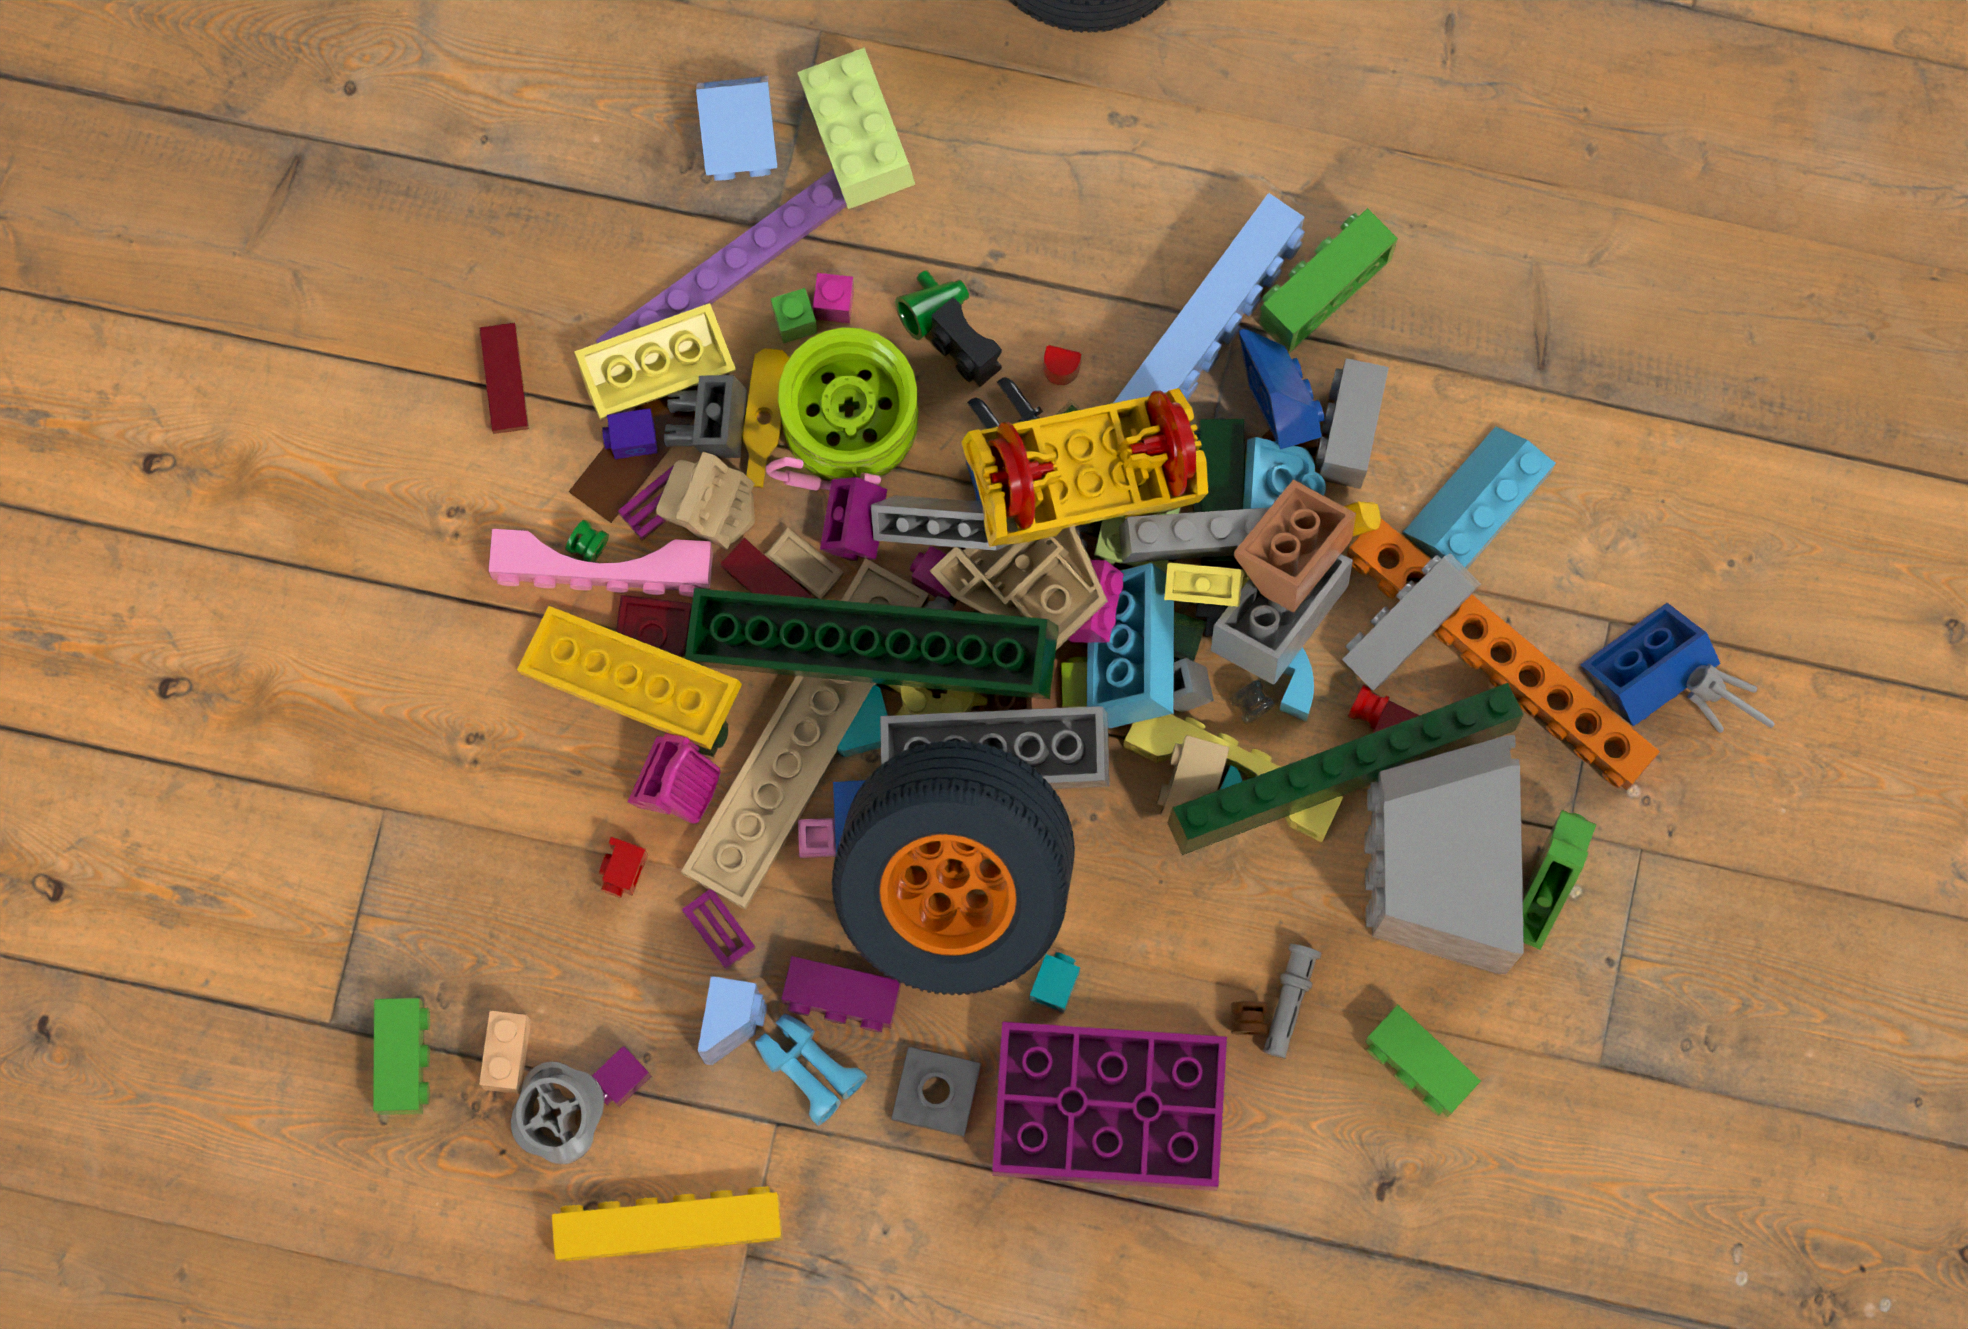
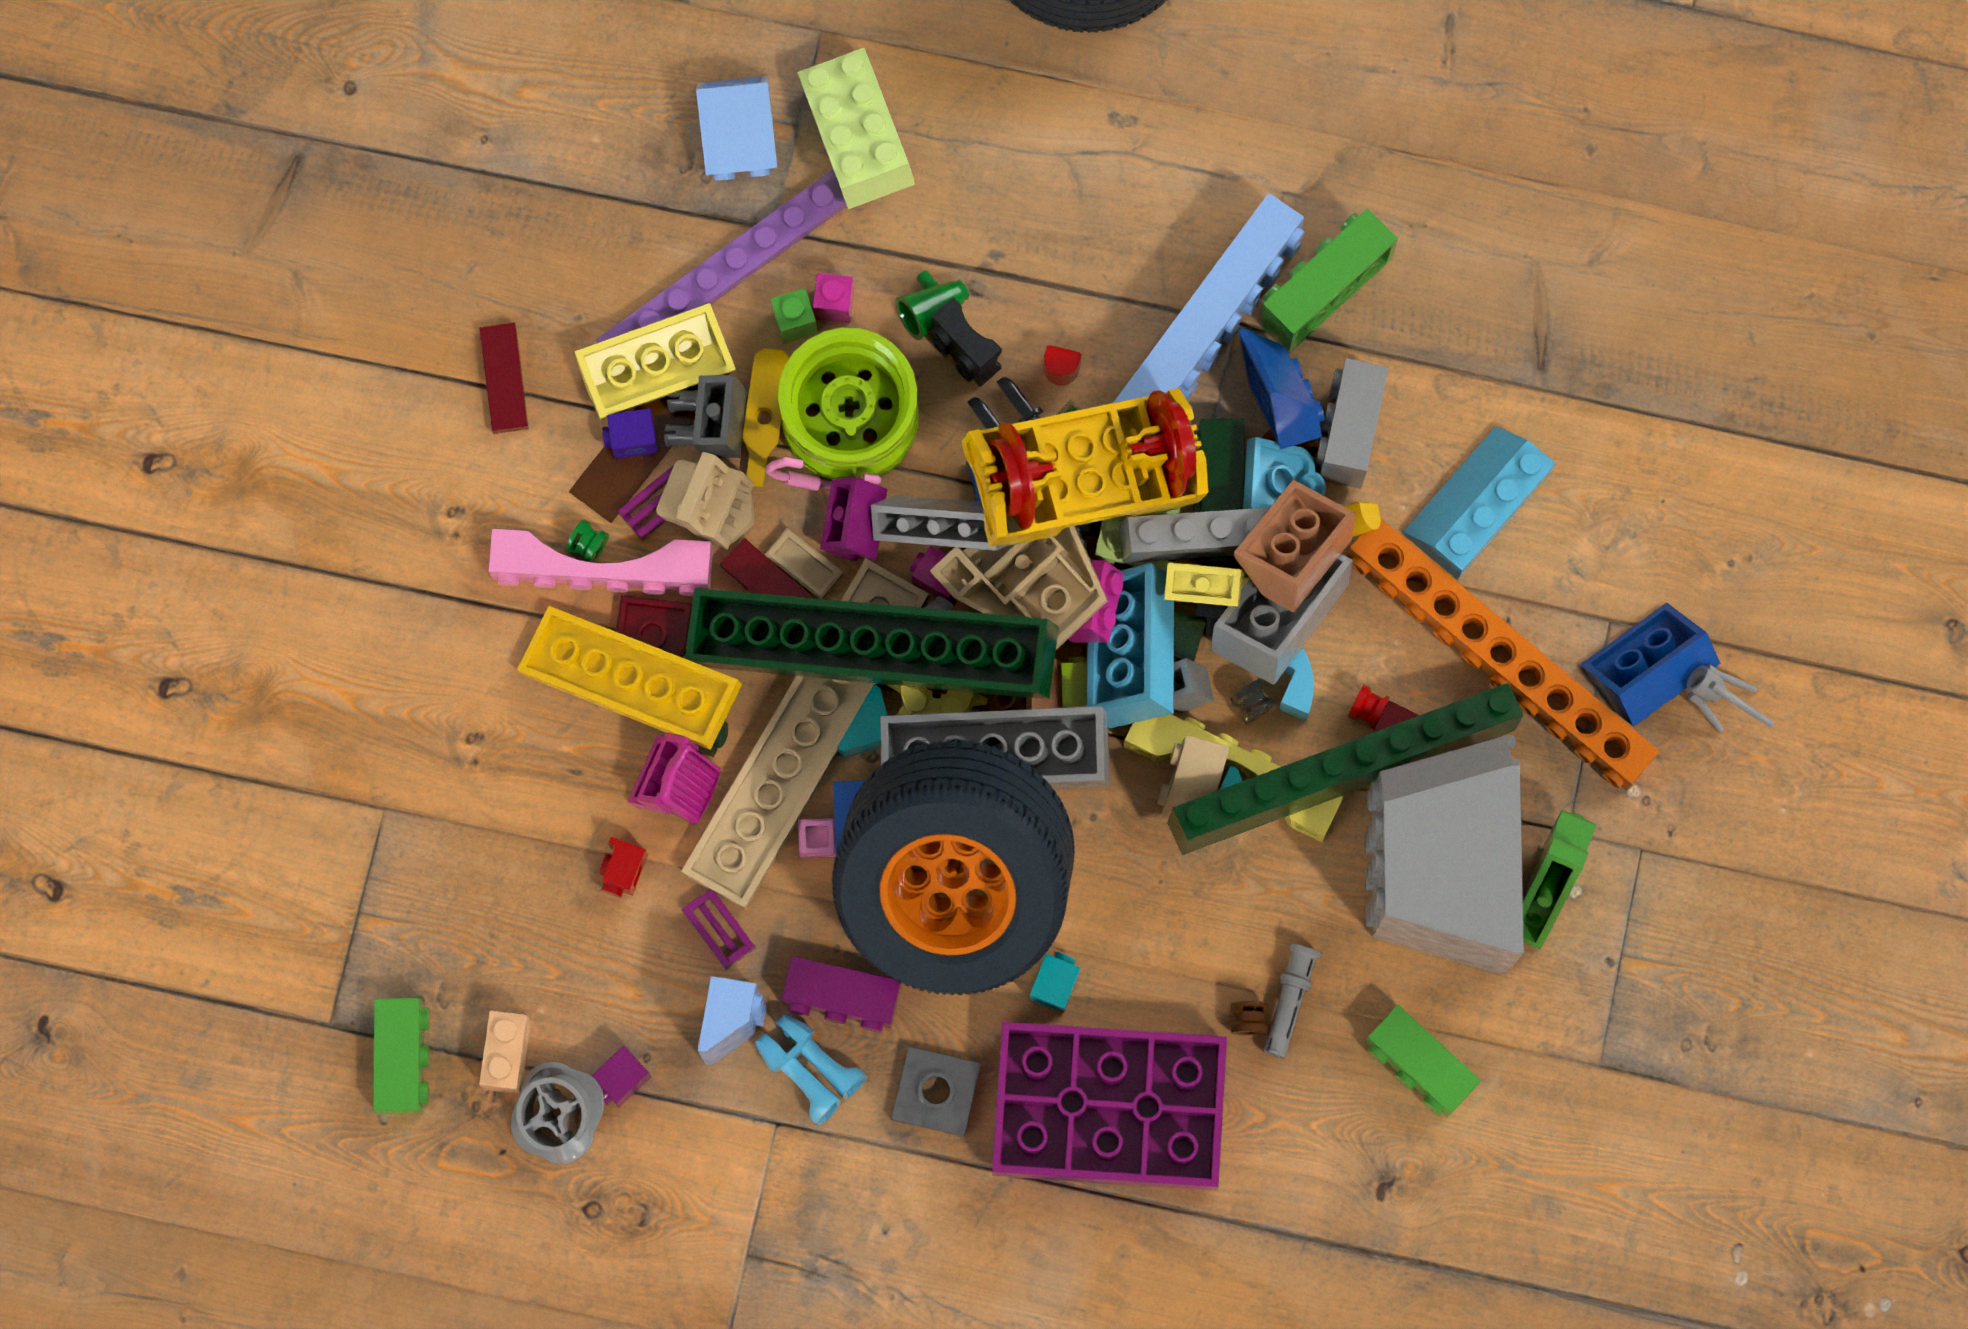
(666, 1226): yellow brick -> none
(1411, 621): light grey brick -> none

